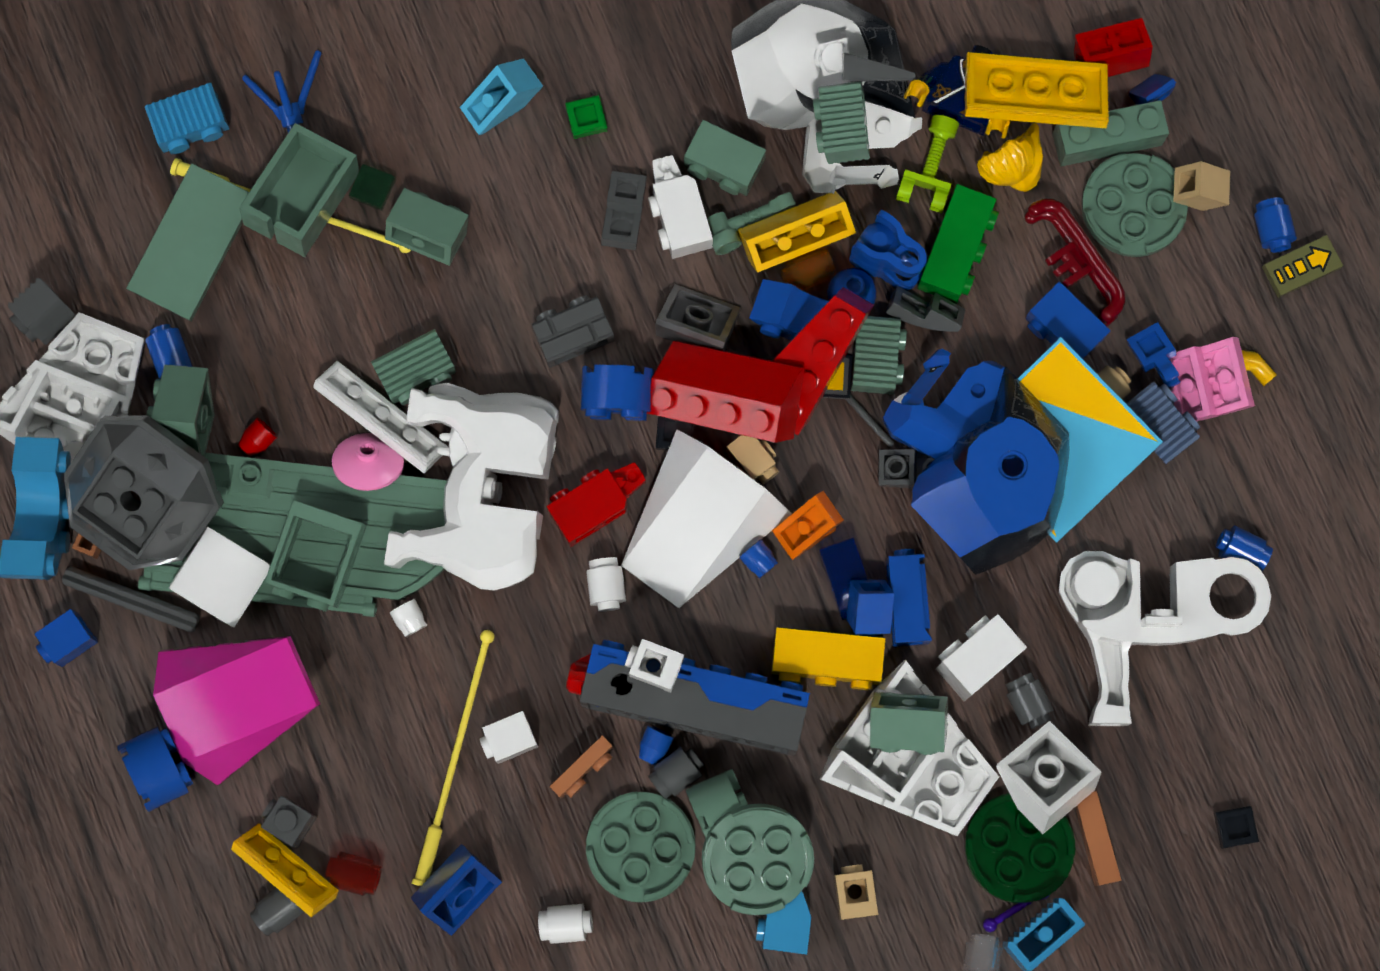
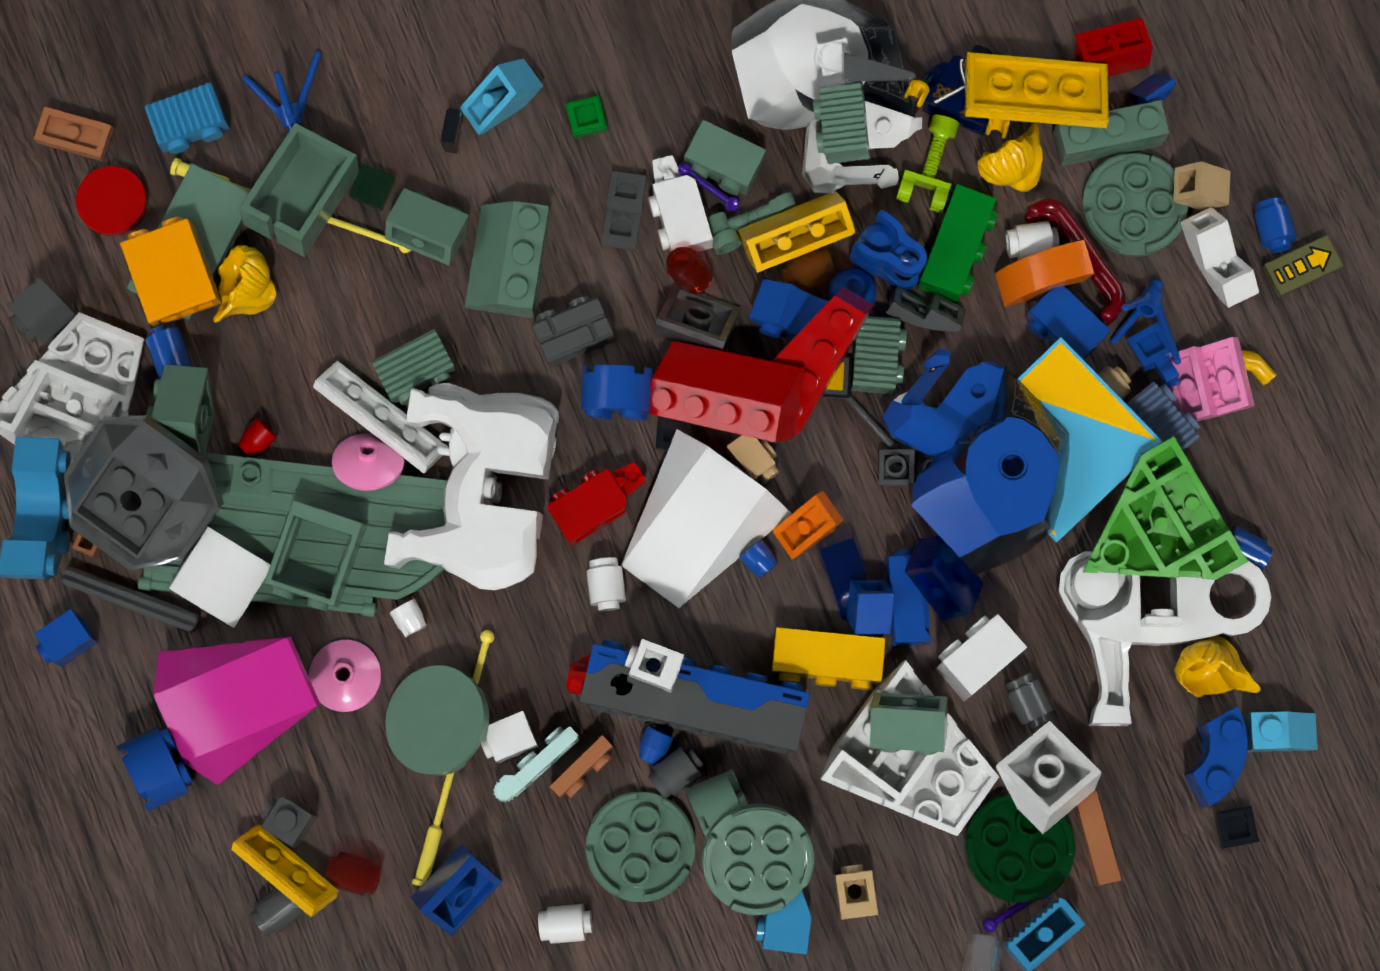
(73, 133): none -> nougat plate
(111, 201): none -> red tile
(170, 271): none -> light orange brick
(244, 283): none -> yellow hair
(363, 678): none -> bright pink dish
(436, 720): none -> sand green tile
(452, 130): none -> black tile
(508, 258): none -> sand green slope
(535, 765): none -> light aqua hinge
(689, 270): none -> clear red brick
(731, 202): none -> dark purple hinge
(943, 578): none -> clear blue brick
(1030, 239): none -> white brick
(1038, 273): none -> orange brick
(1149, 305): none -> blue plant
(1165, 524): none -> bright green wedge
(1213, 668): none -> yellow hair
(1216, 257): none -> white brick
(1221, 757): none -> blue brick
(1281, 731): none -> medium azure slope

